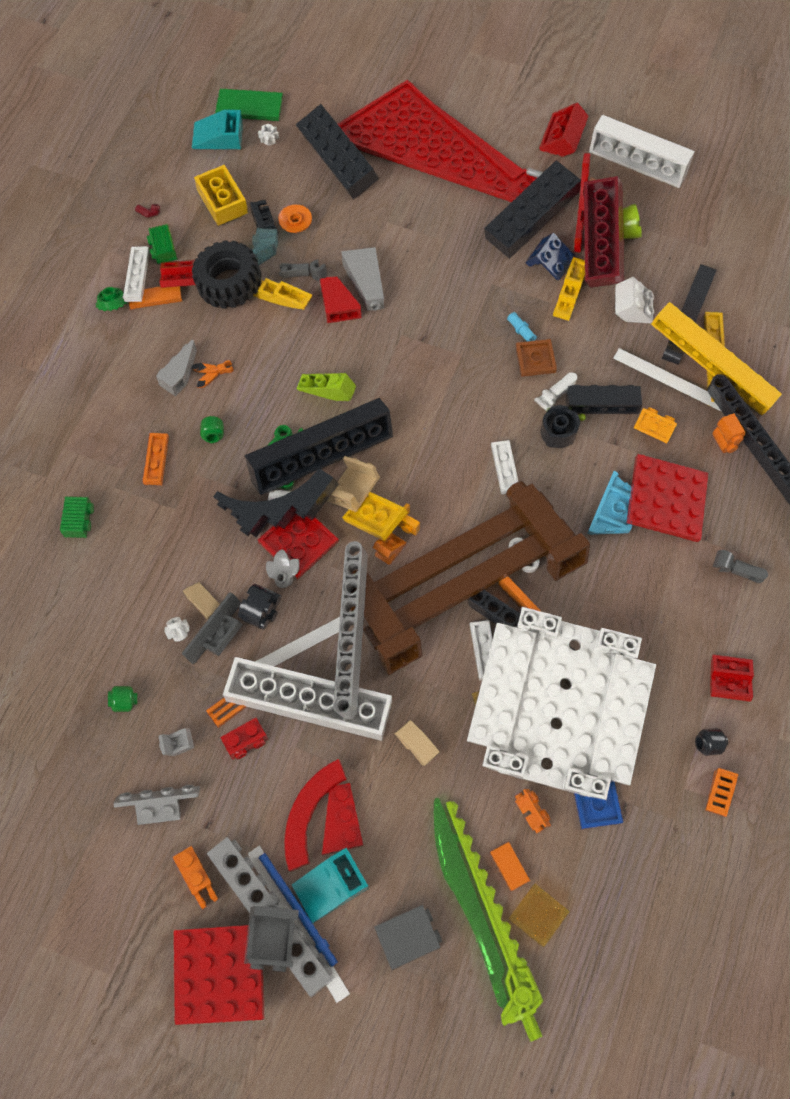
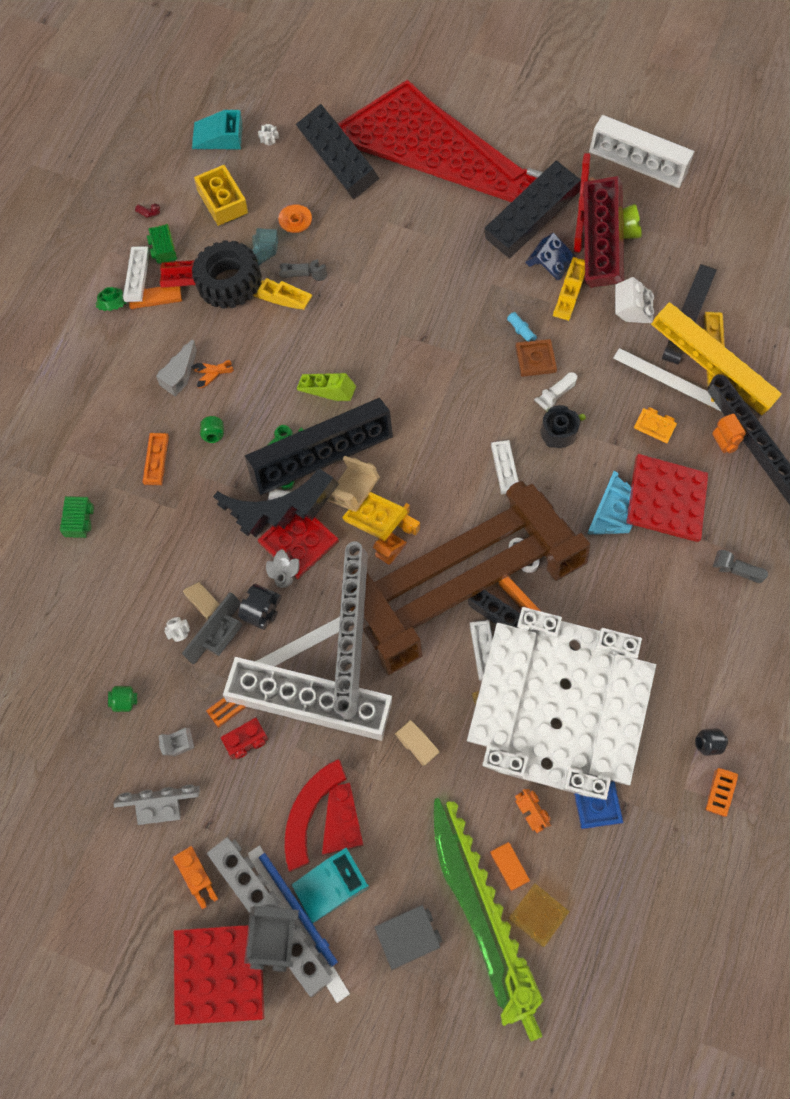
(252, 104): green tile -> none
(262, 215): black hinge -> none
(338, 301): red slope -> none
(365, 275): light grey slope -> none
(564, 130): red slope -> none
(604, 399): black brick -> none
(731, 678): red slope -> none

